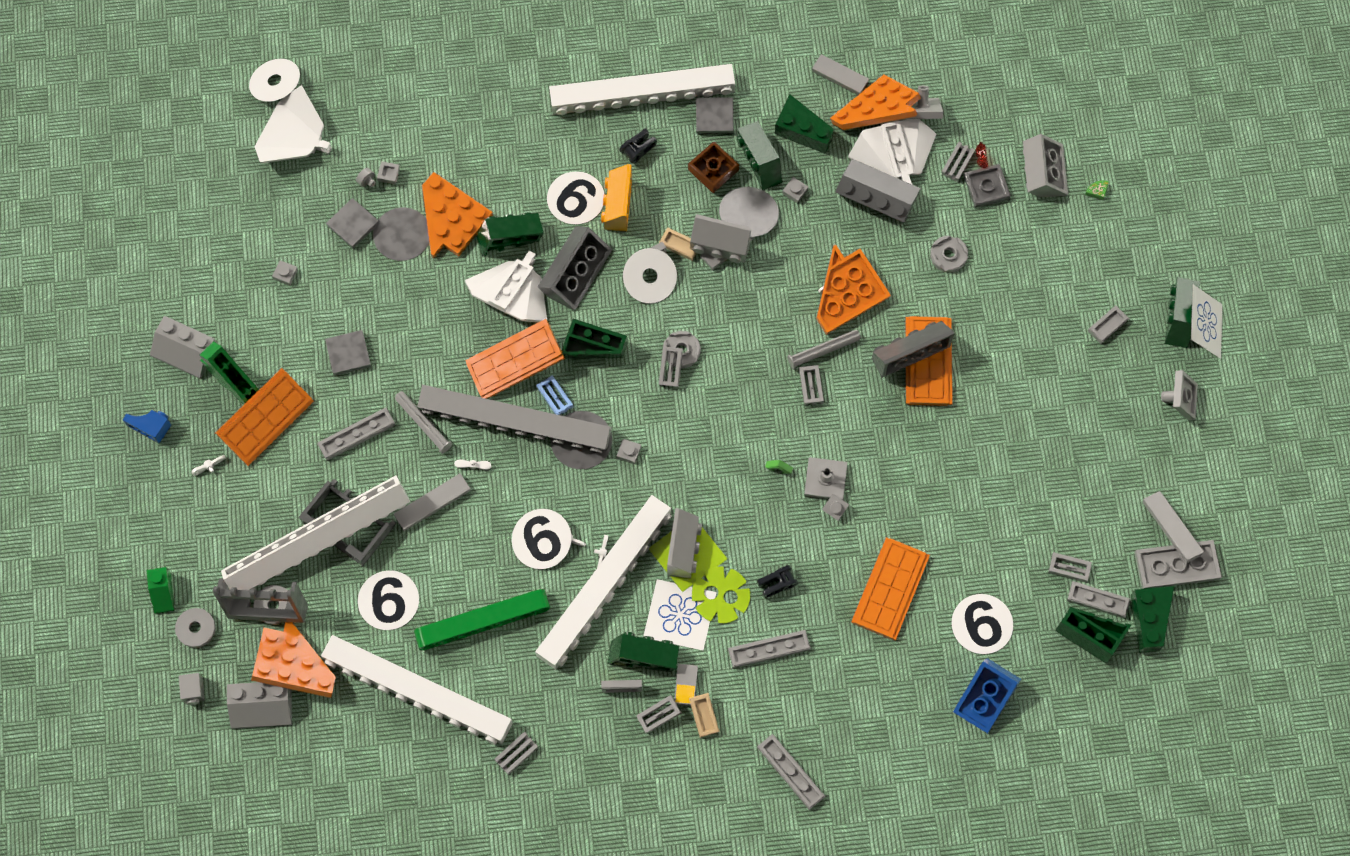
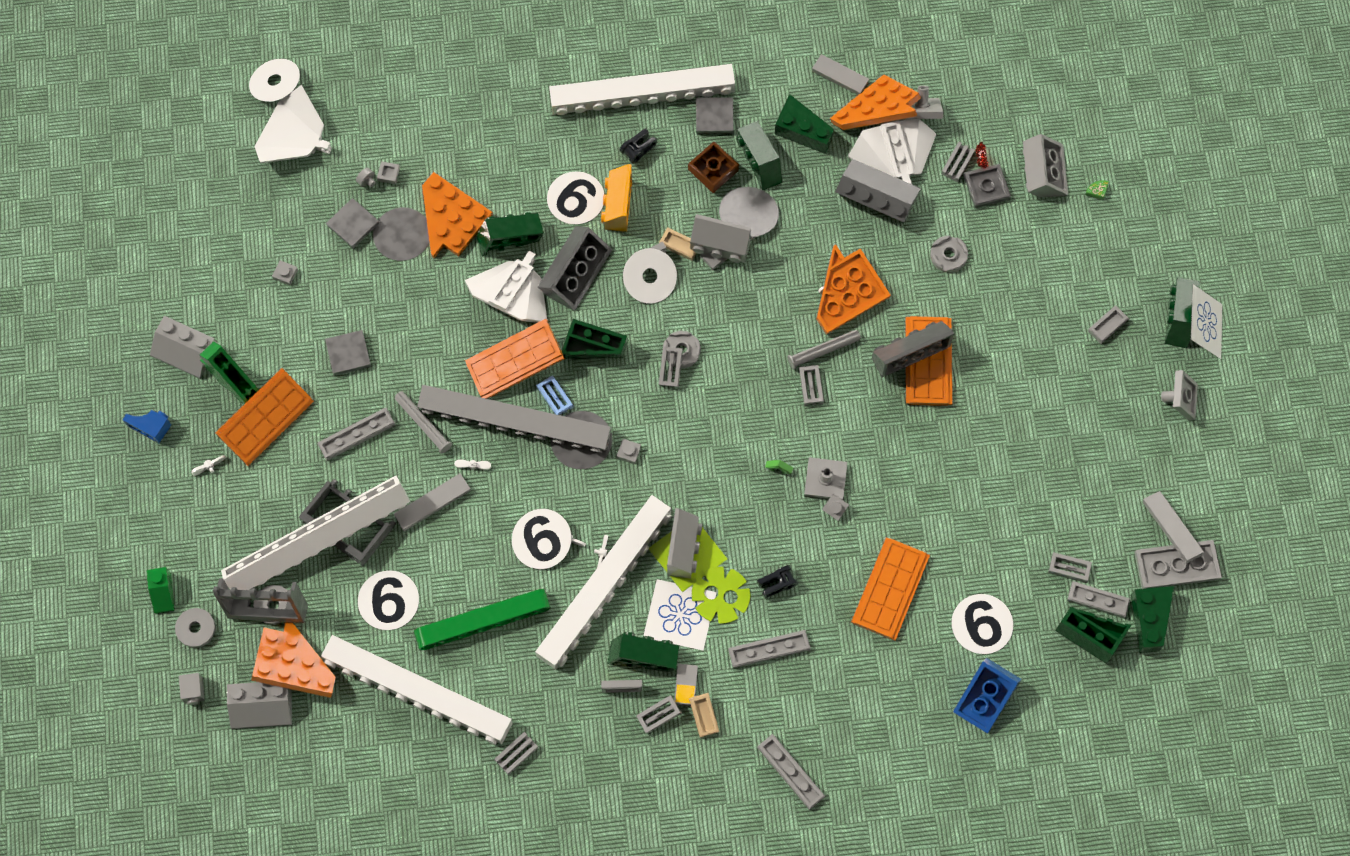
(795, 190): light grey plate -> none

